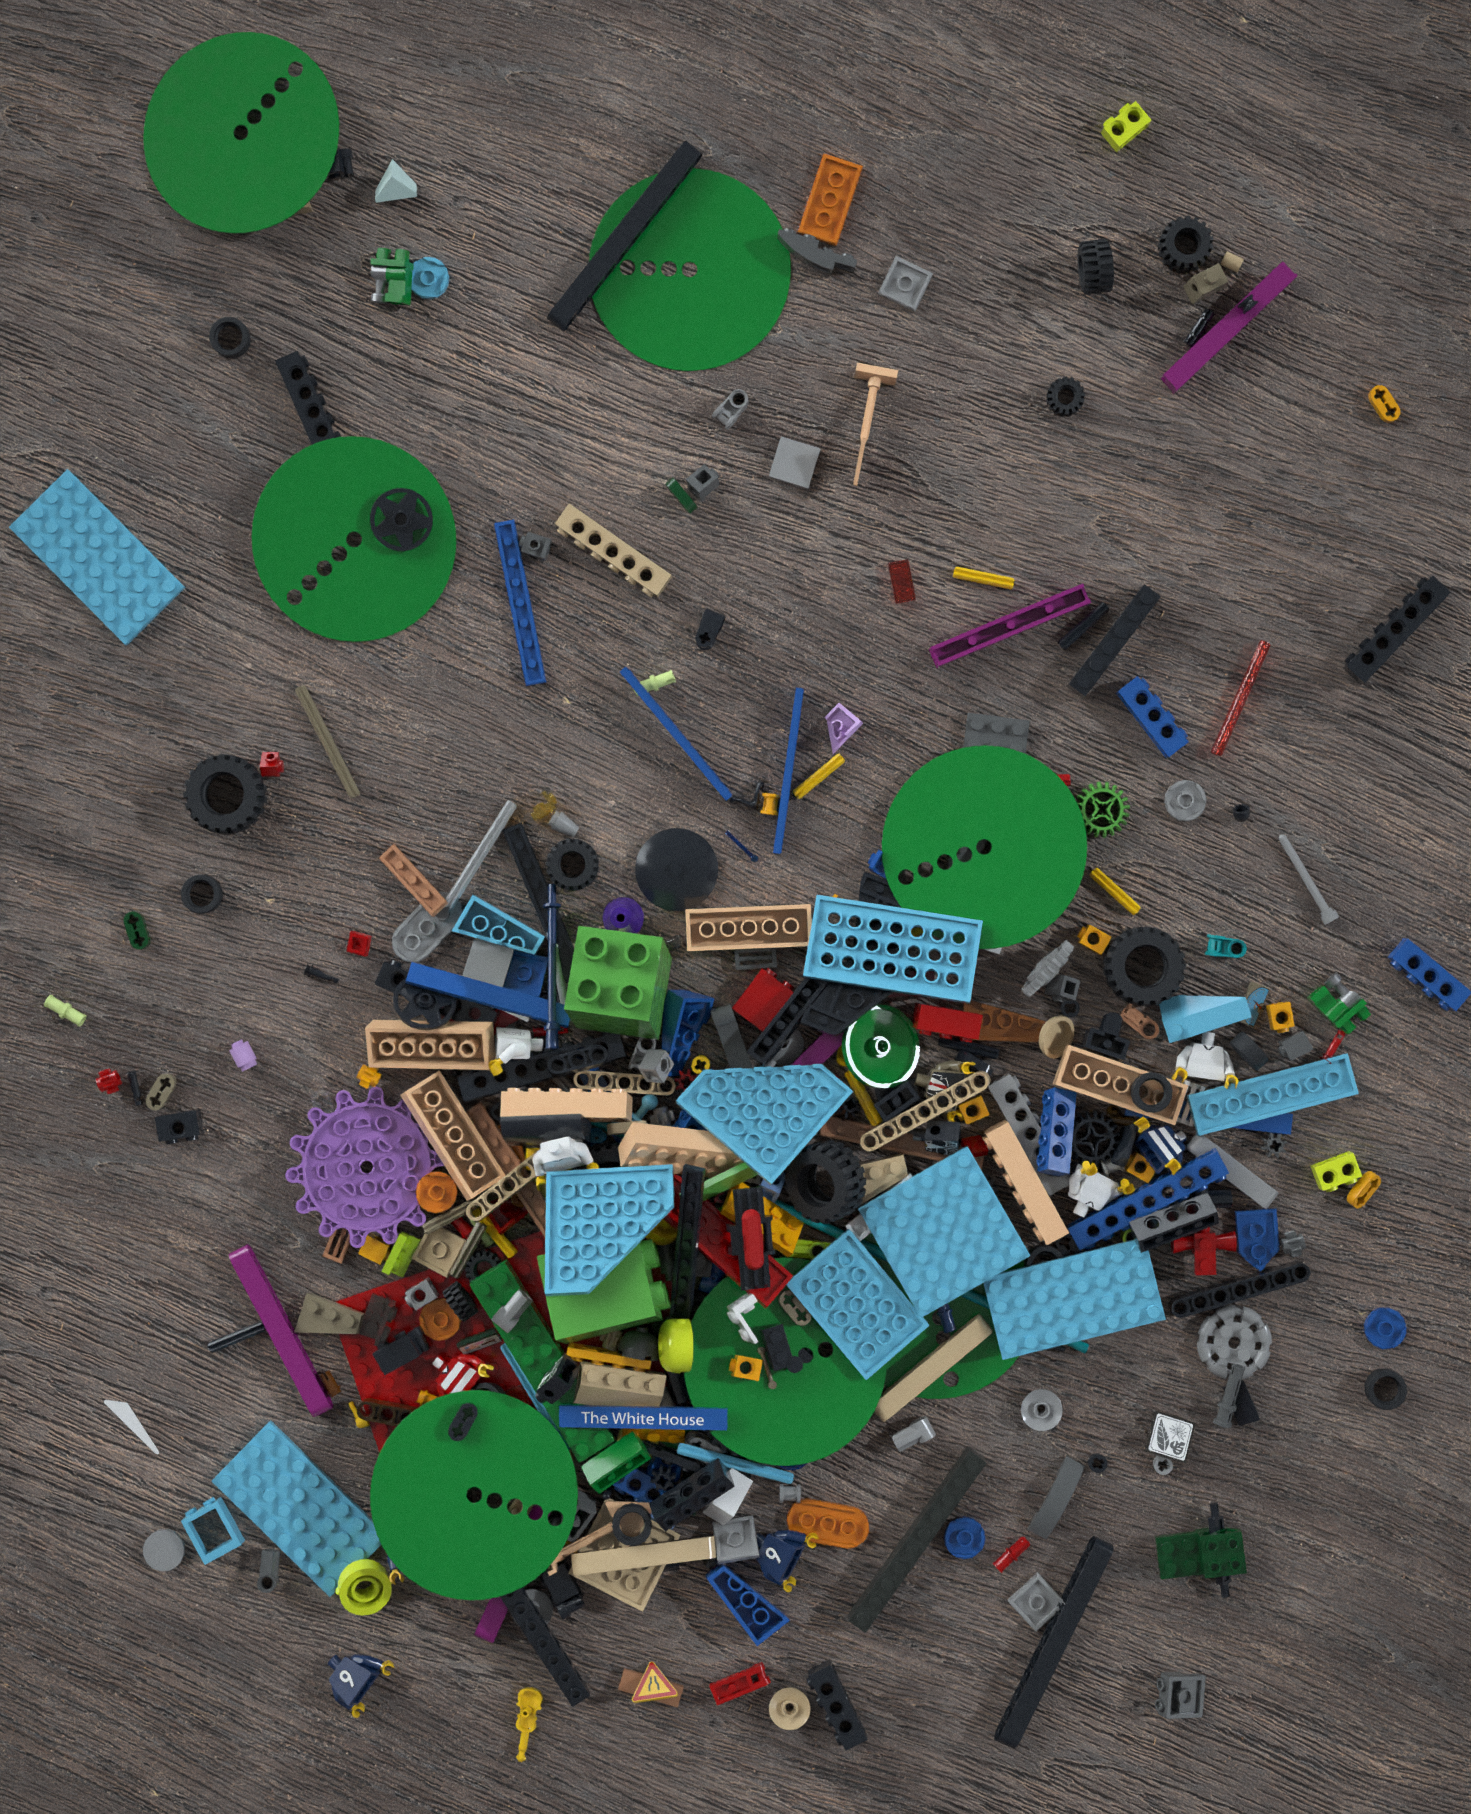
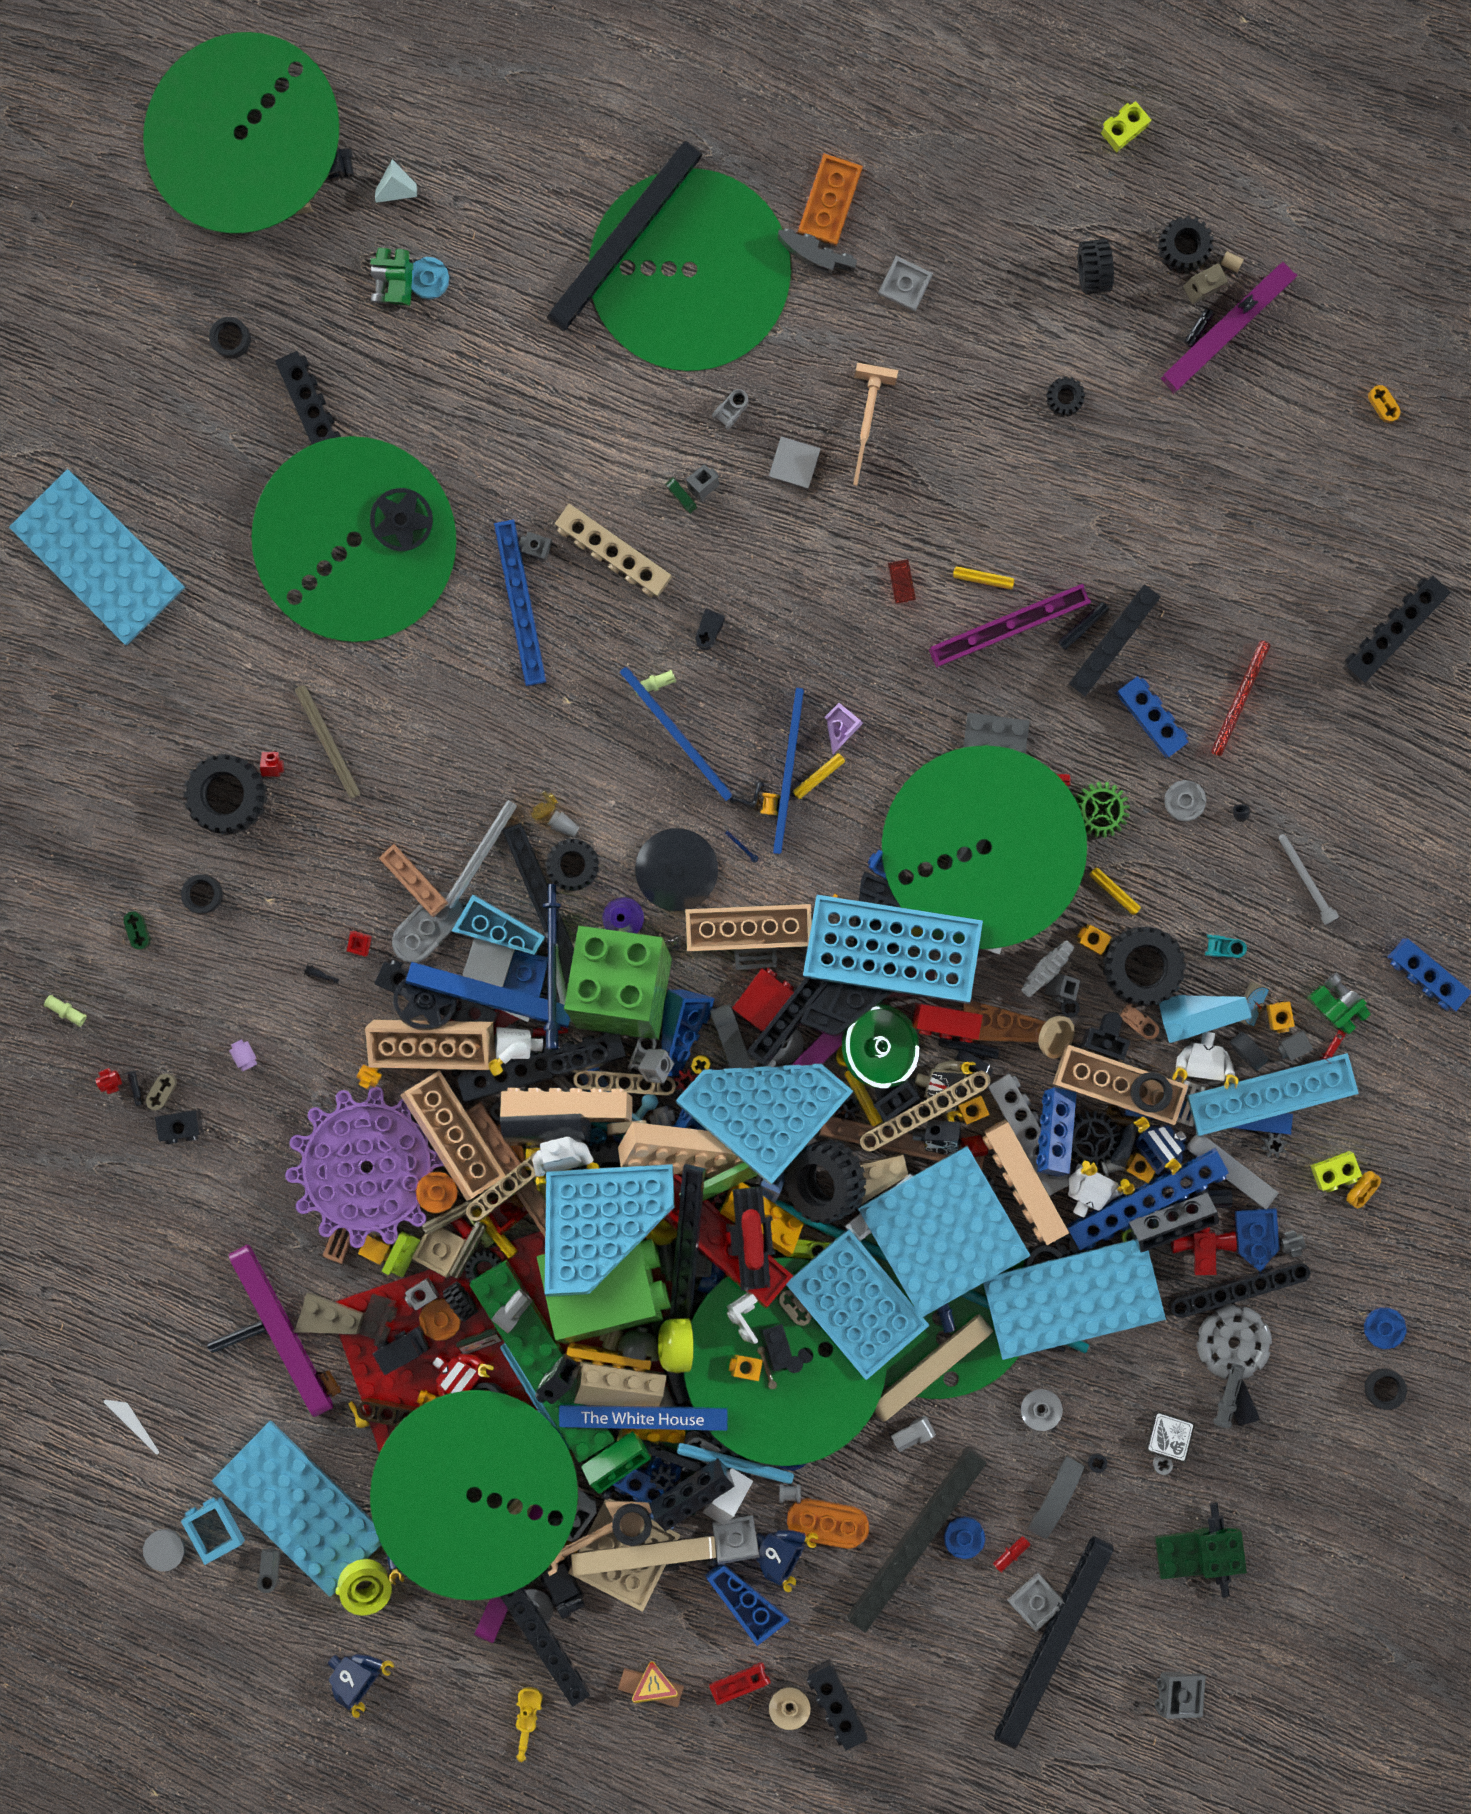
(467, 1424): black beam -> none

